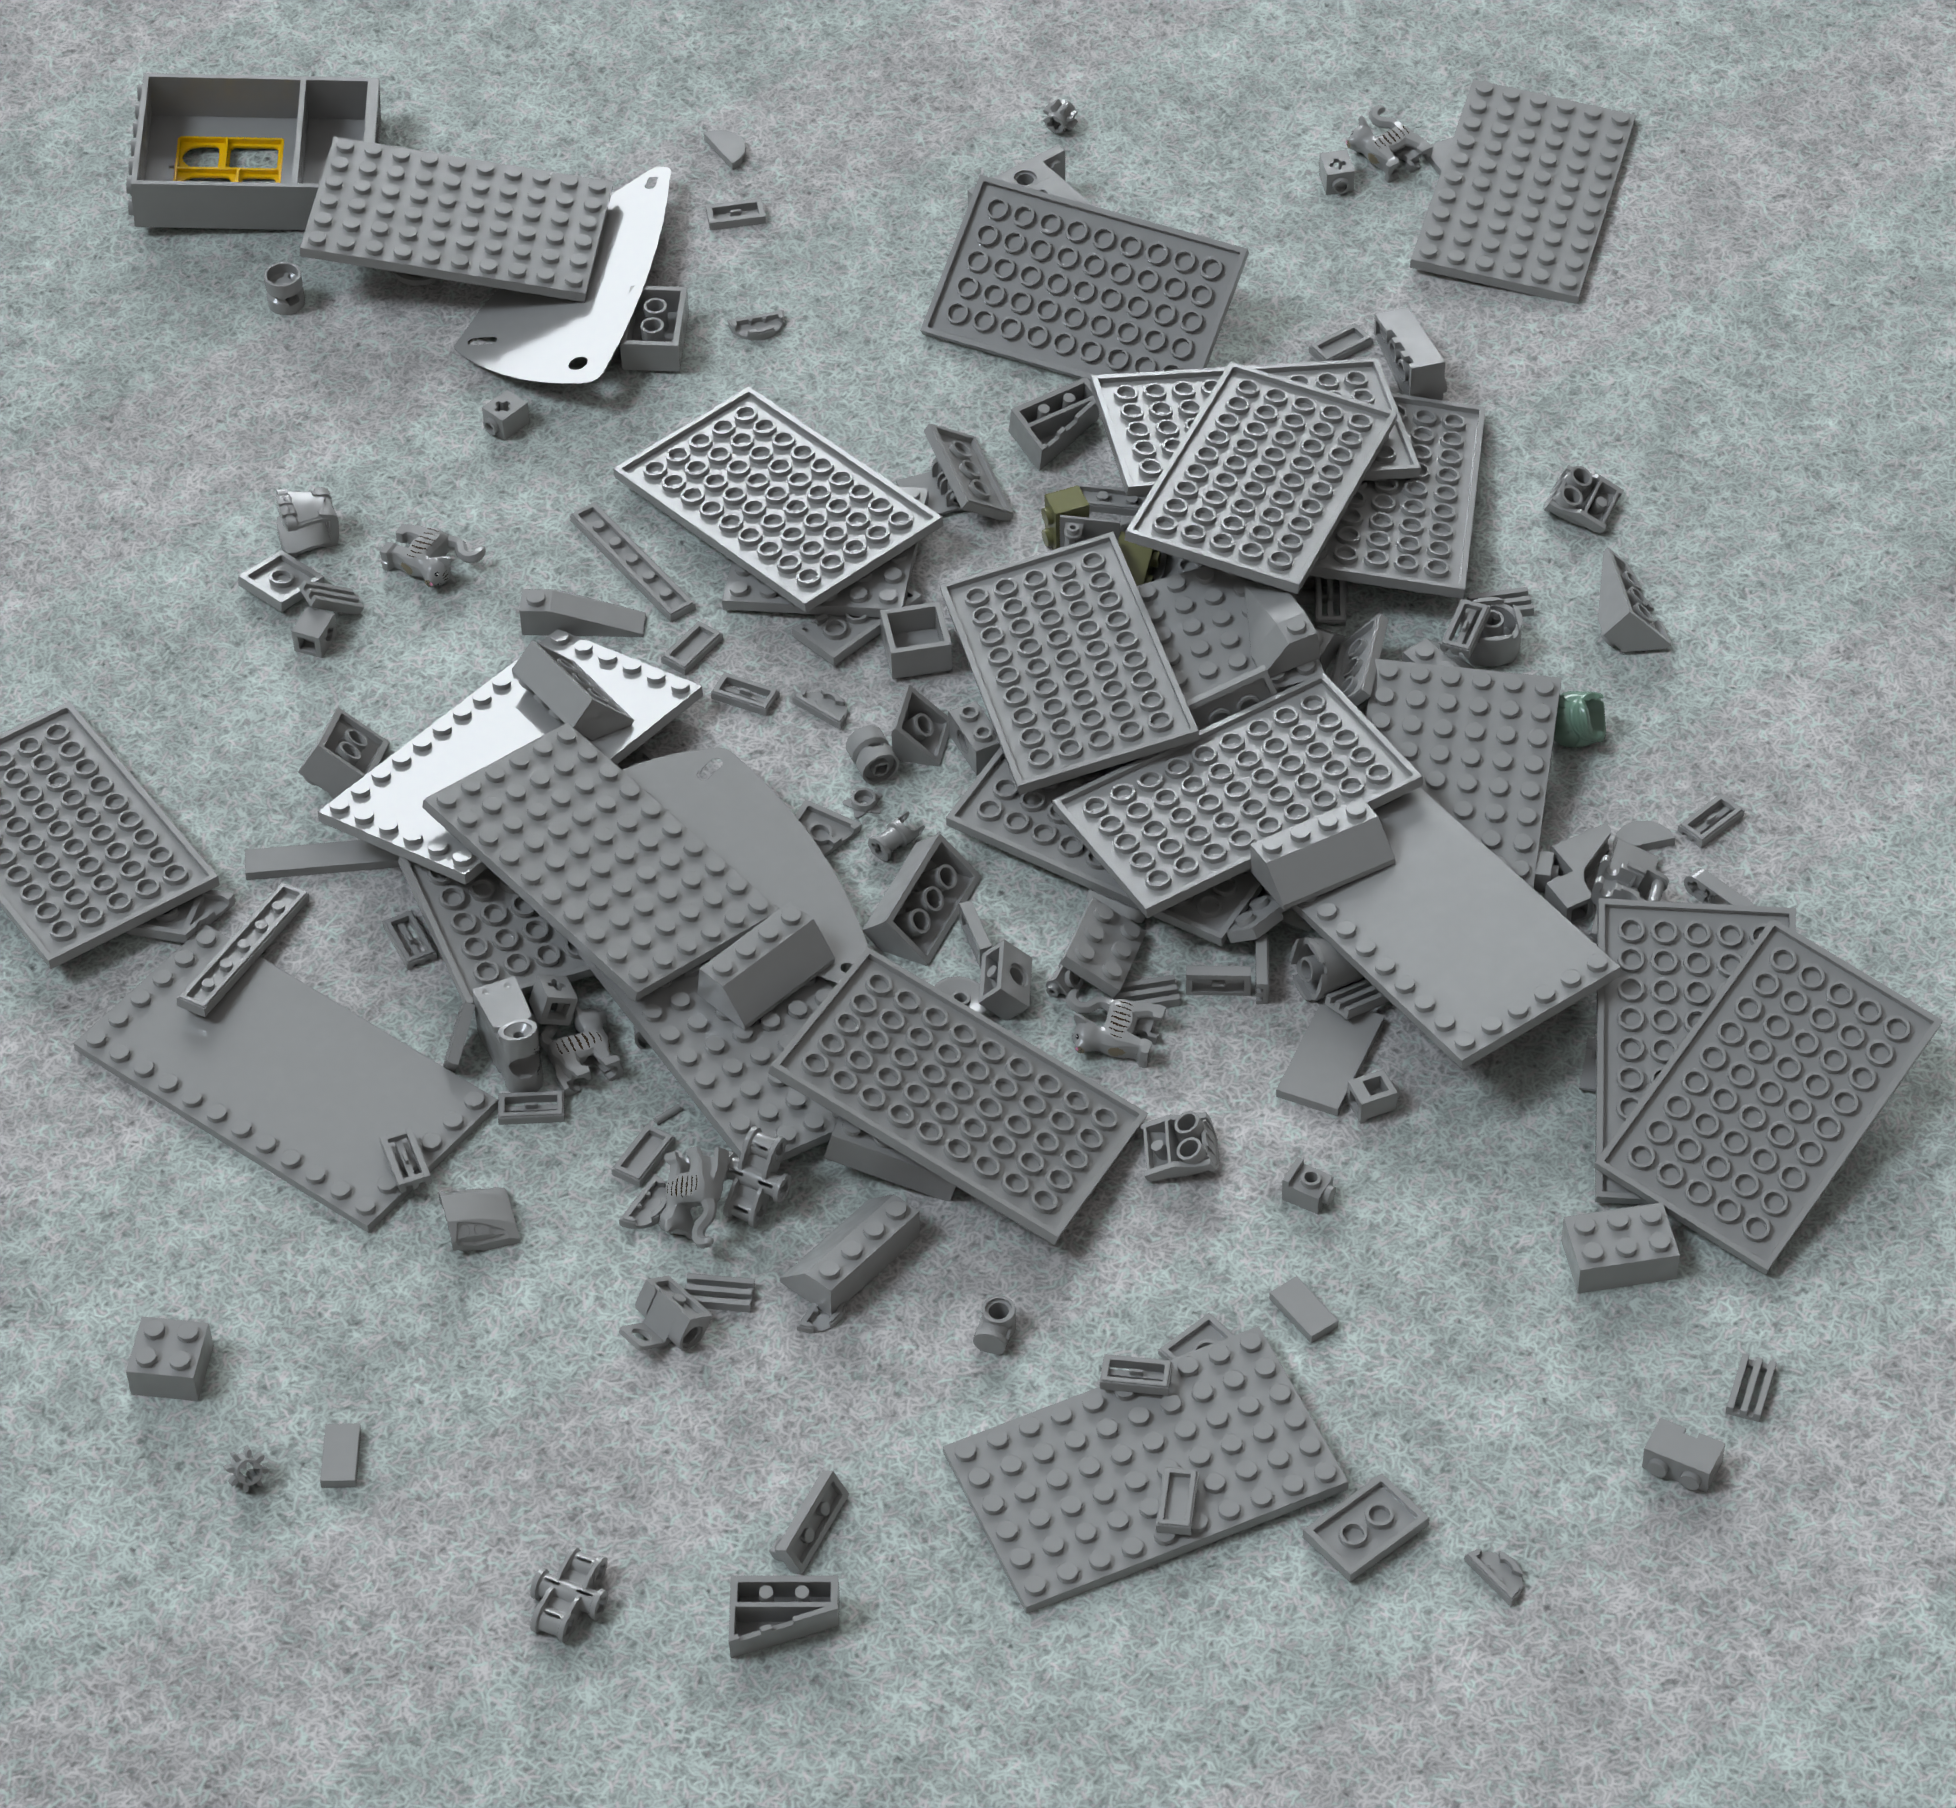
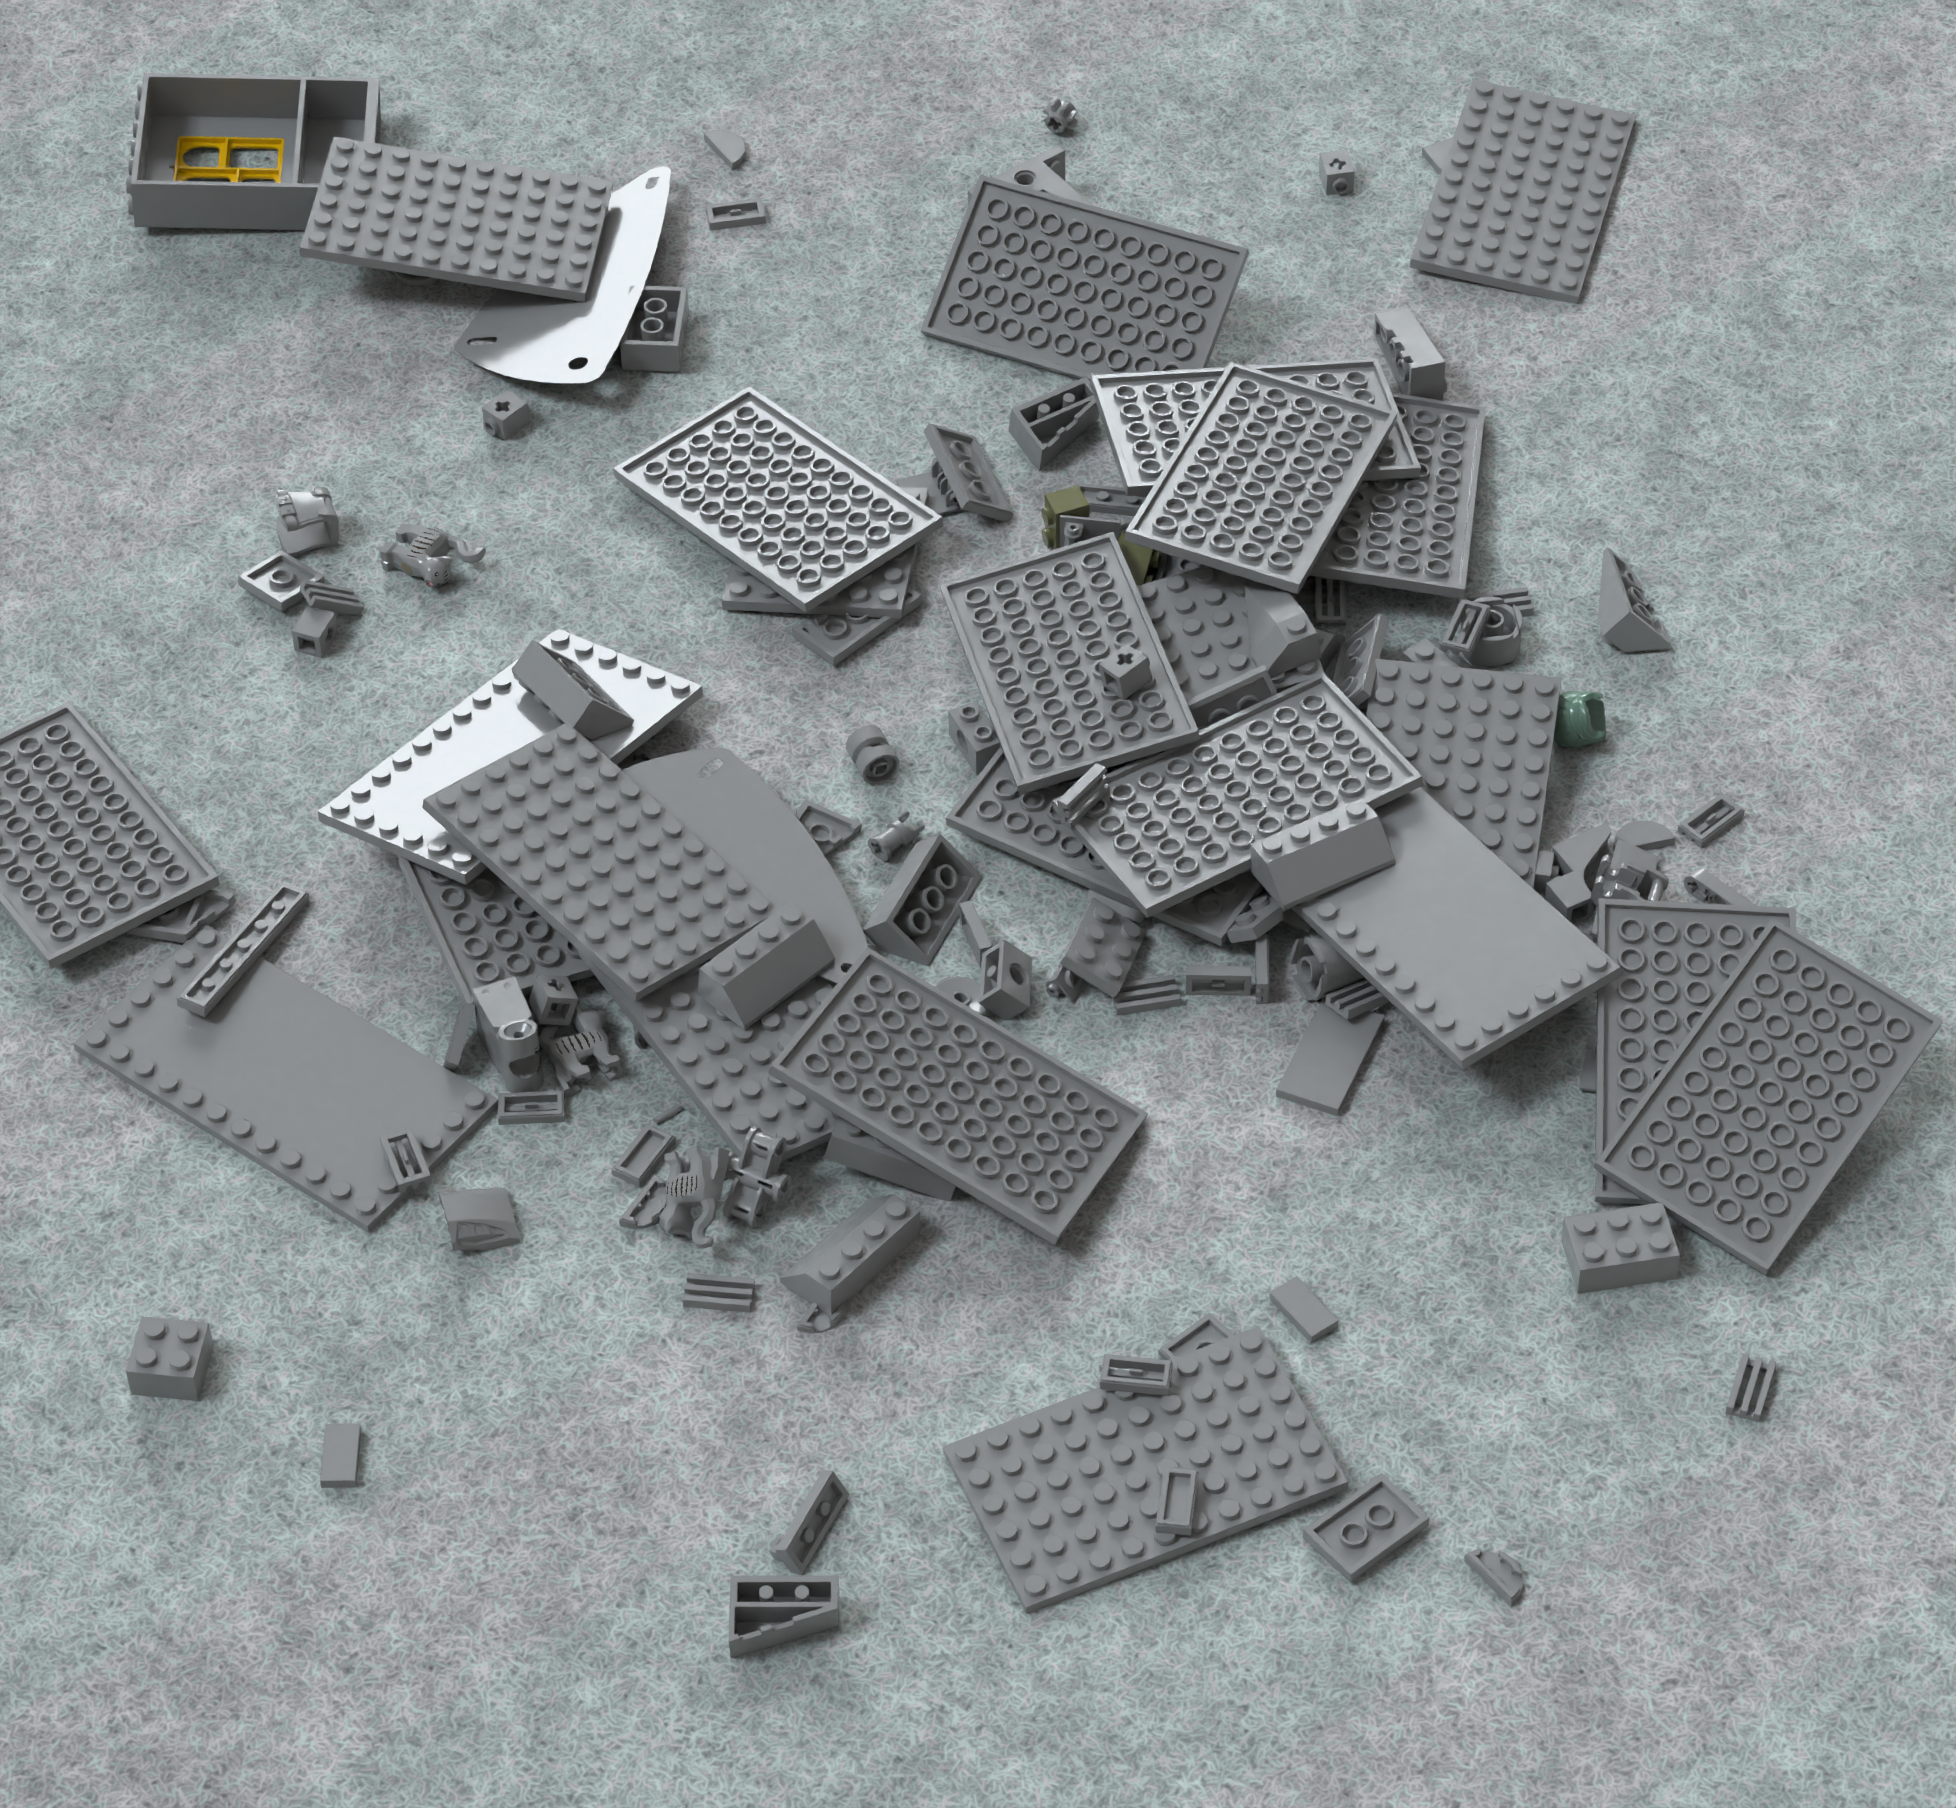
(240, 1461): light grey gear -> none
(284, 288): light grey wheel -> none
(316, 859): light grey tile -> none
(342, 754): light grey slope -> none
(417, 958): light grey tile -> none
(553, 609): light grey wedge -> none
(568, 1594): light grey axle -> none
(632, 562): light grey tile -> none
(669, 1316): light grey piece -> none
(692, 648): light grey tile -> none
(743, 698): light grey tile -> none
(758, 326): light grey tile -> none
(824, 705): light grey tile -> none
(863, 795): light grey plate -> none
(916, 640): light grey piece -> none
(919, 730): light grey slope -> none
(995, 1325): light grey piece -> none
(1083, 795): none -> light grey tile
(1122, 1024): light grey animal -> none
(1125, 671): none -> light grey brick
(1180, 1146): light grey slope -> none
(1307, 1187): light grey brick -> none
(1341, 344): light grey tile -> none
(1372, 1095): light grey brick -> none
(1389, 147): light grey animal -> none
(1583, 498): light grey slope -> none
(1682, 1456): light grey brick -> none

